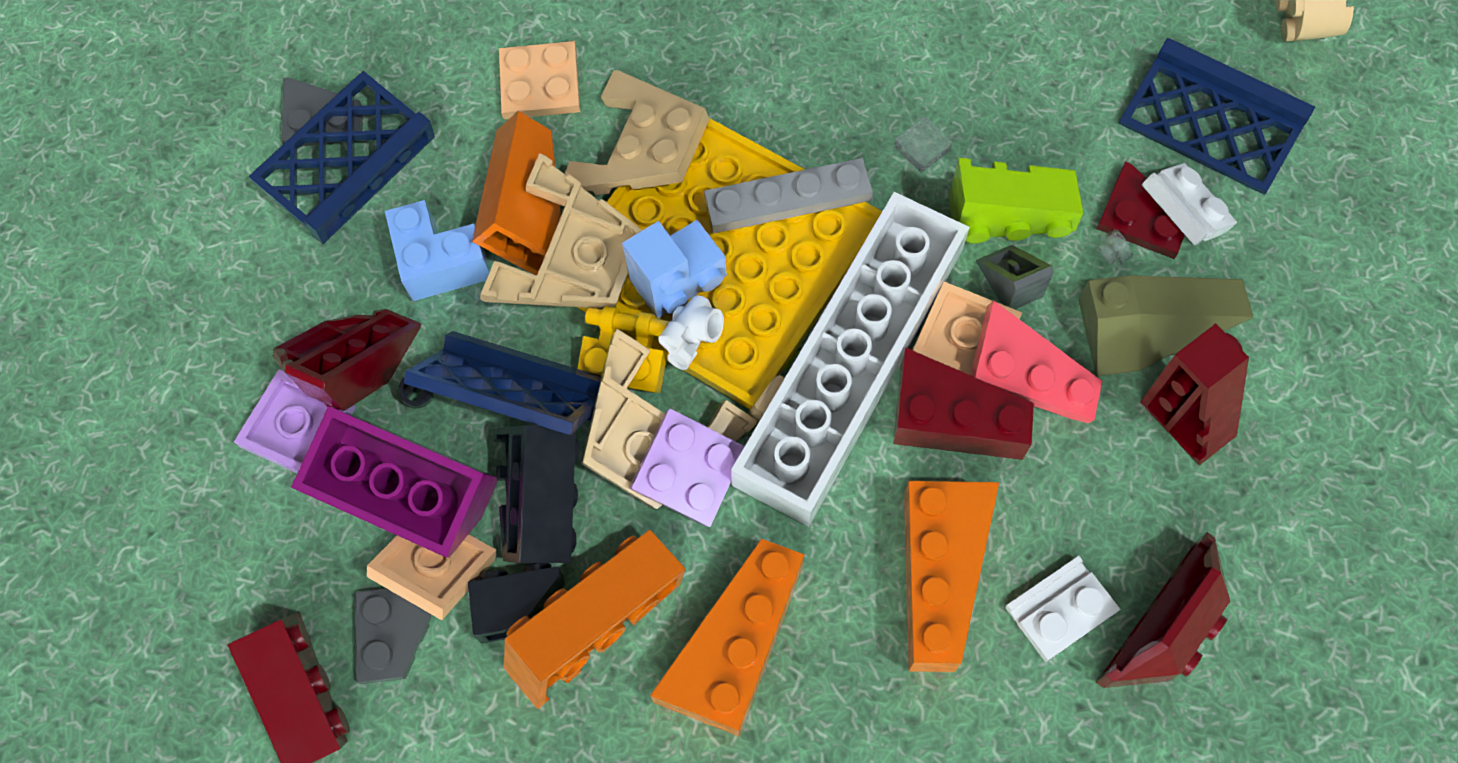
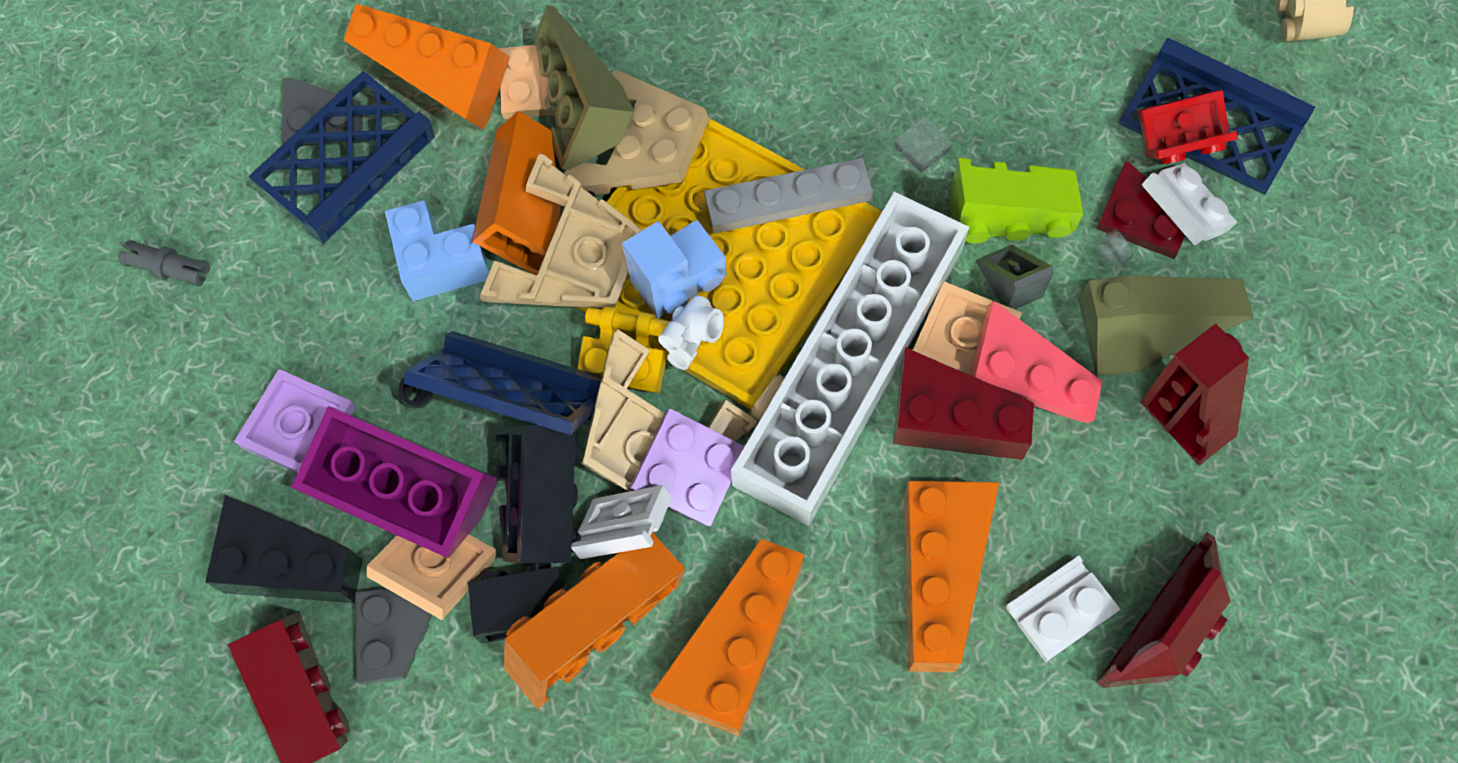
(164, 262): none -> dark grey pin
(278, 559): none -> black wedge
(347, 356): dark red wedge -> none
(439, 62): none -> orange wedge
(582, 92): none -> olive wedge
(622, 522): none -> white plate
(1186, 126): none -> red bracket

